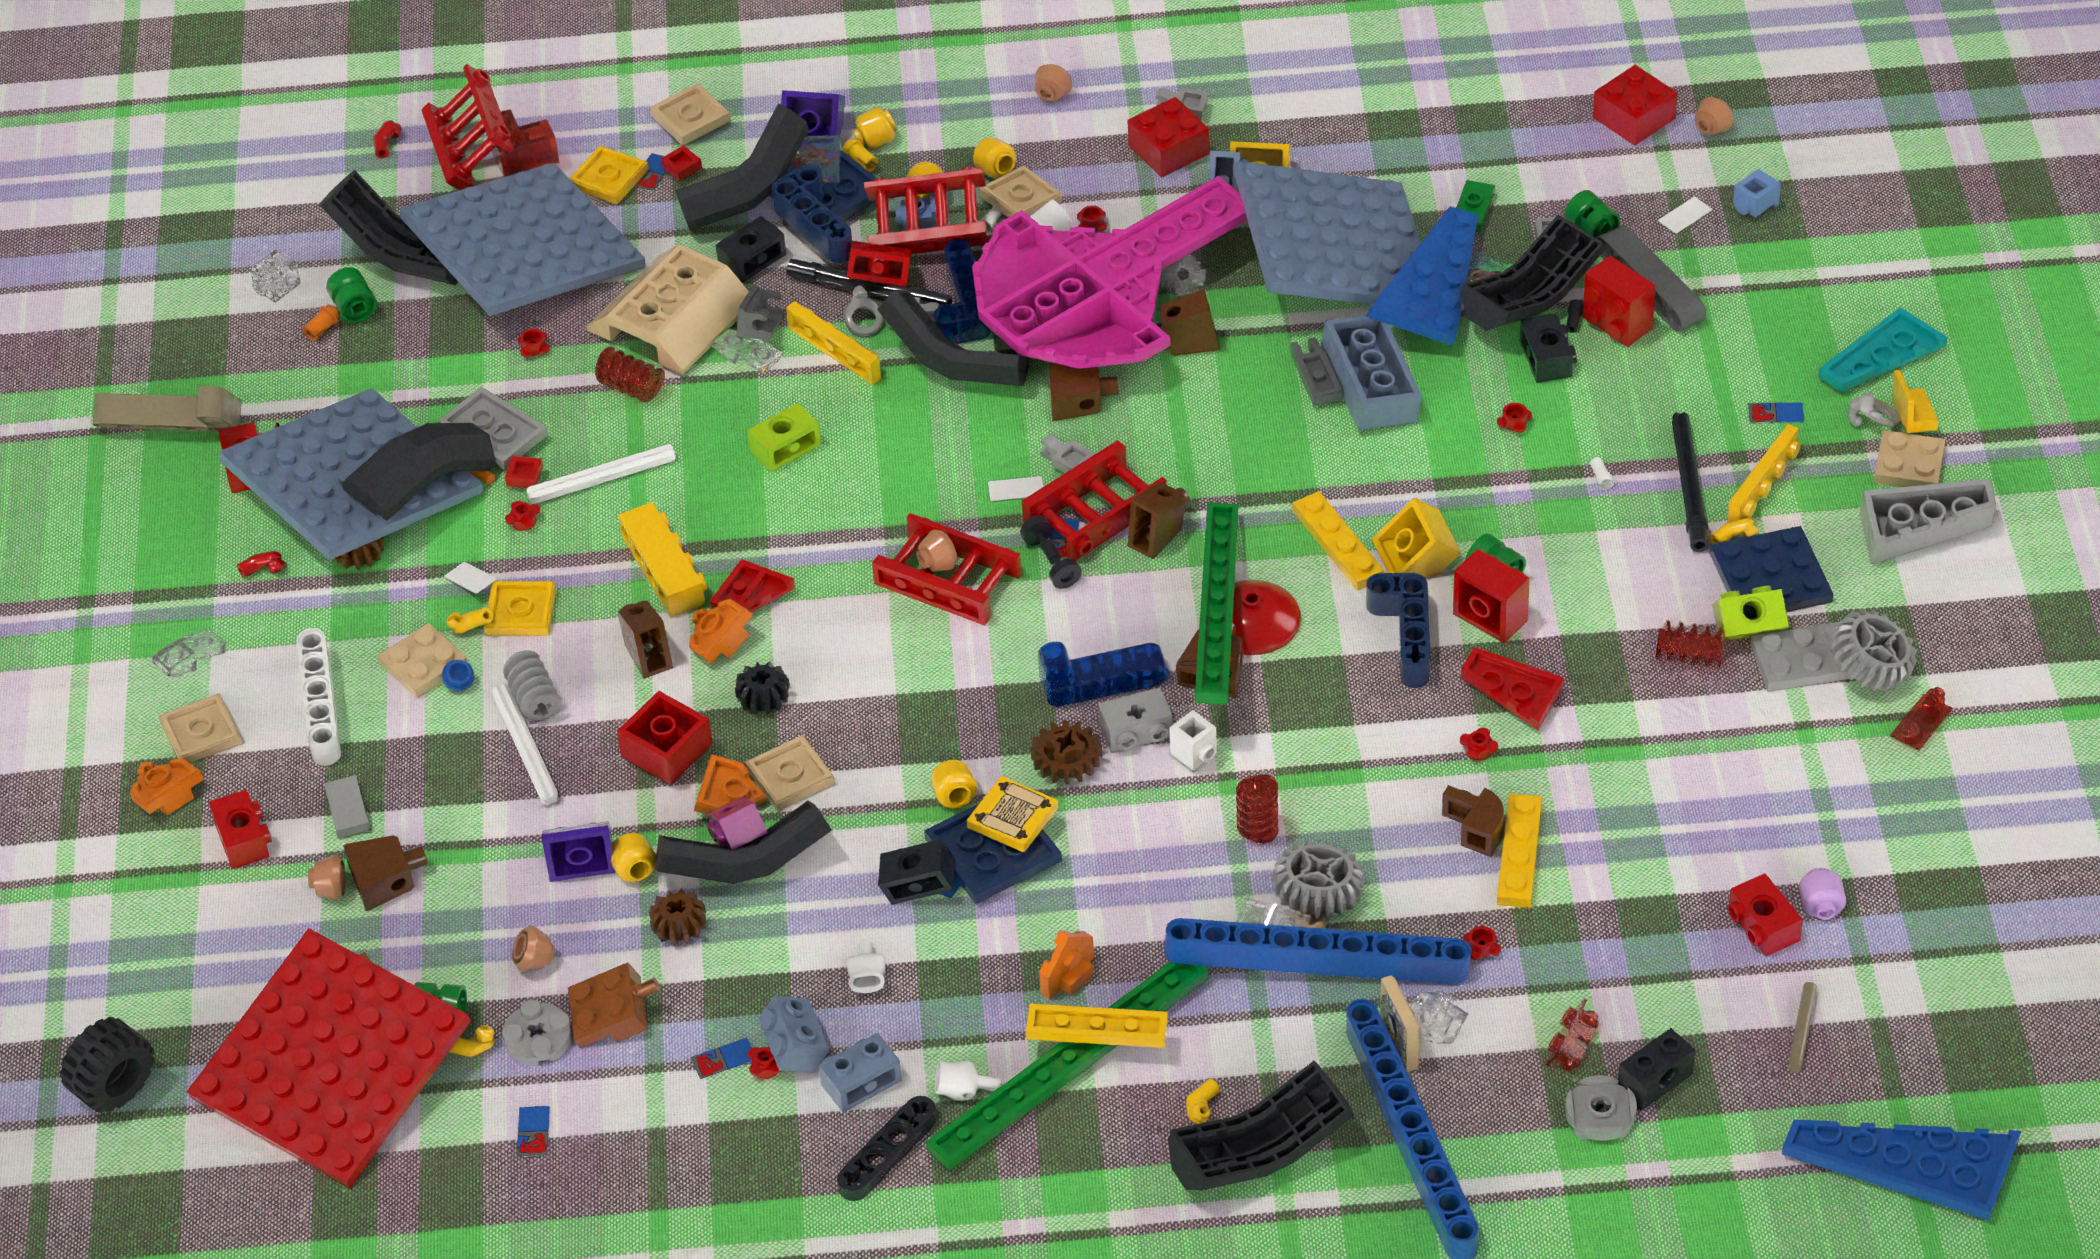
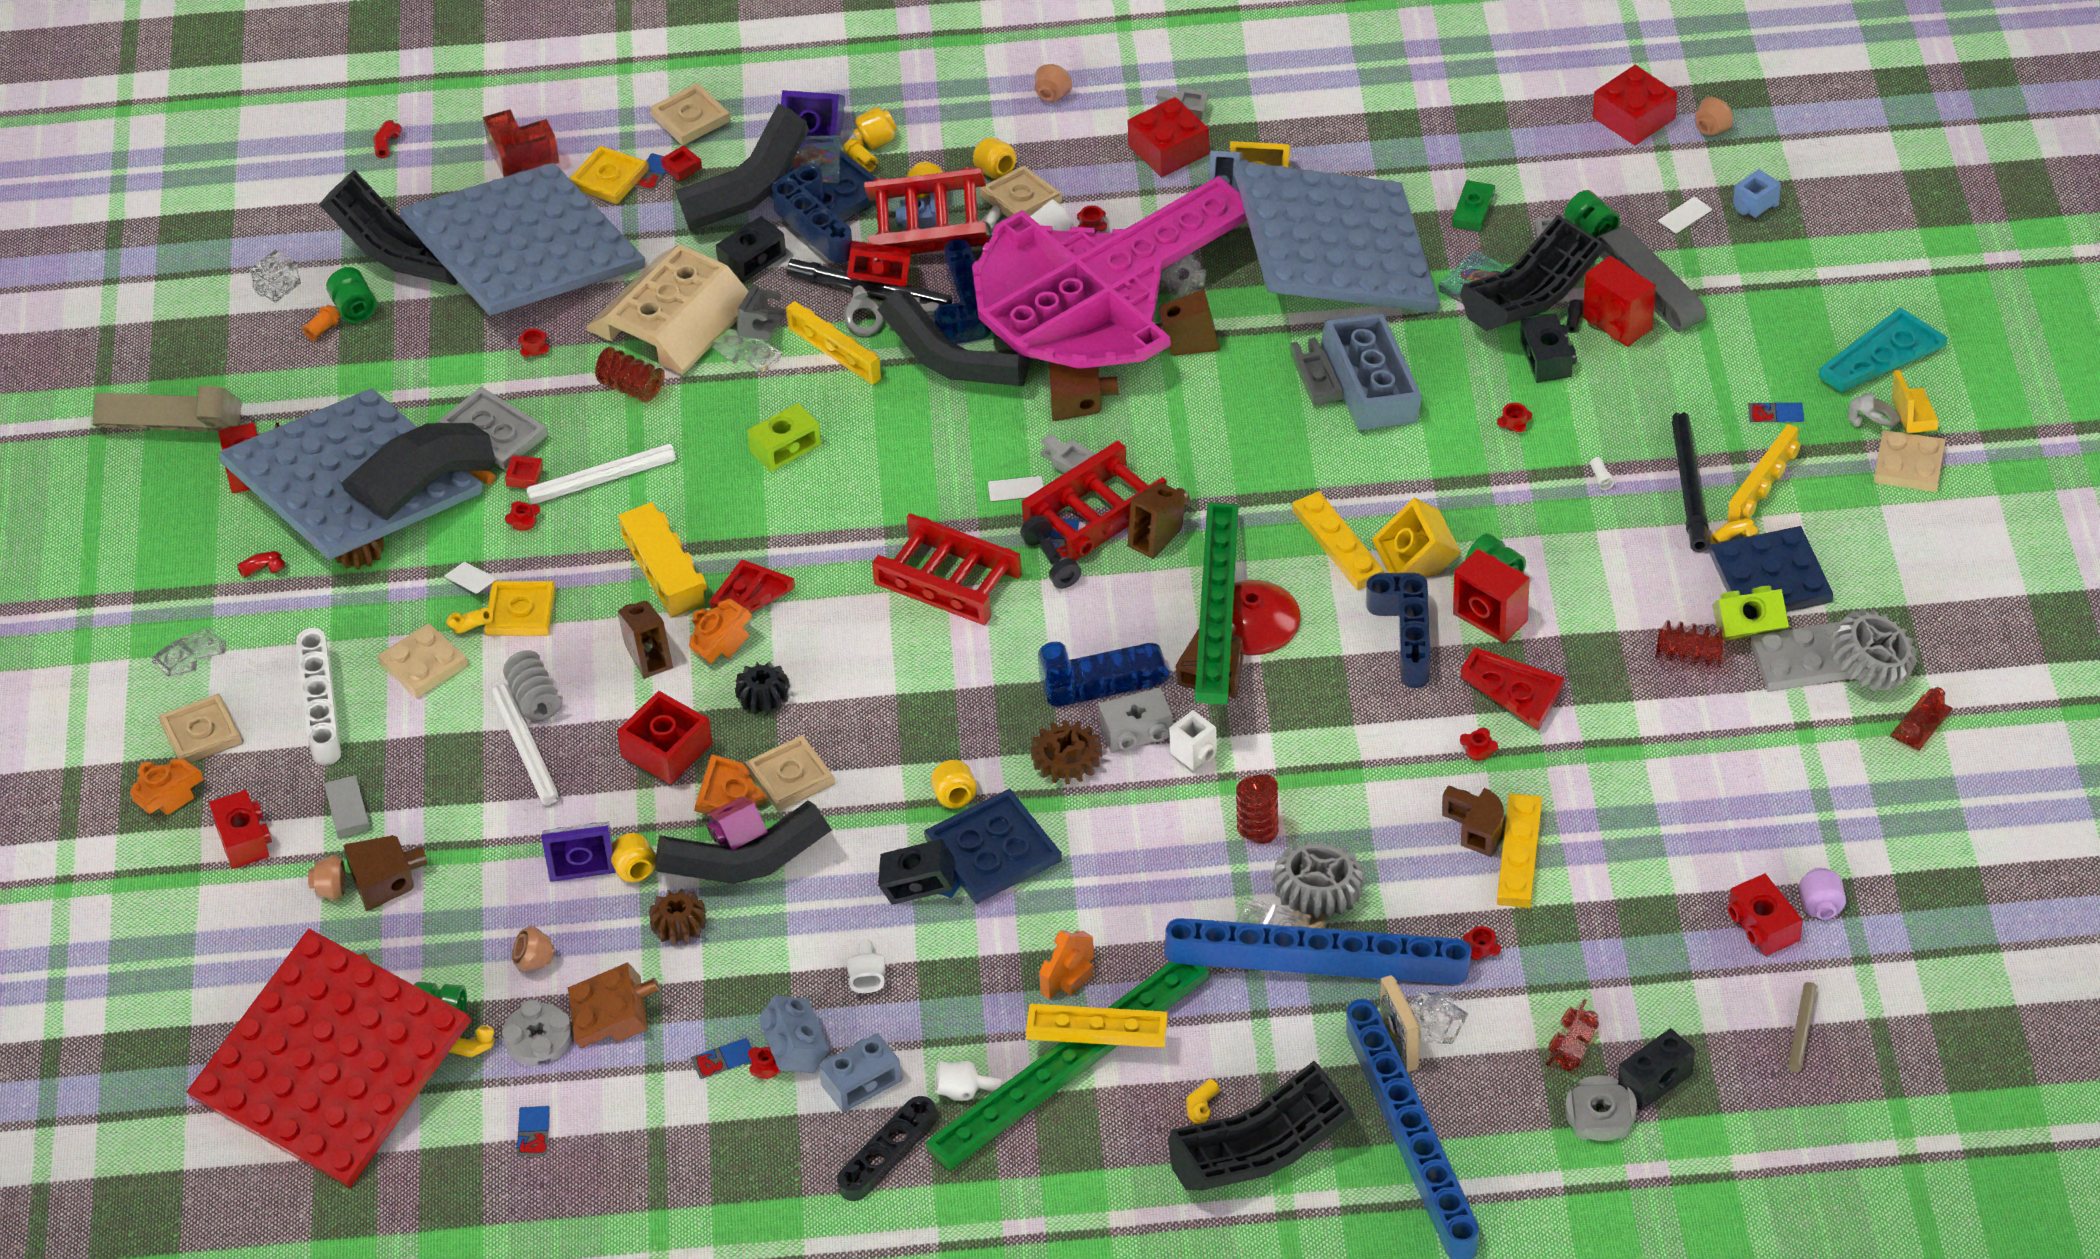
(107, 1064): black tyre -> none
(446, 133): red fence -> none
(457, 675): blue plate -> none
(937, 552): nougat cone -> none
(1012, 814): tile -> none
(1428, 286): blue wing -> none
(1920, 1161): blue wing -> none
(1924, 515): light grey wedge -> none

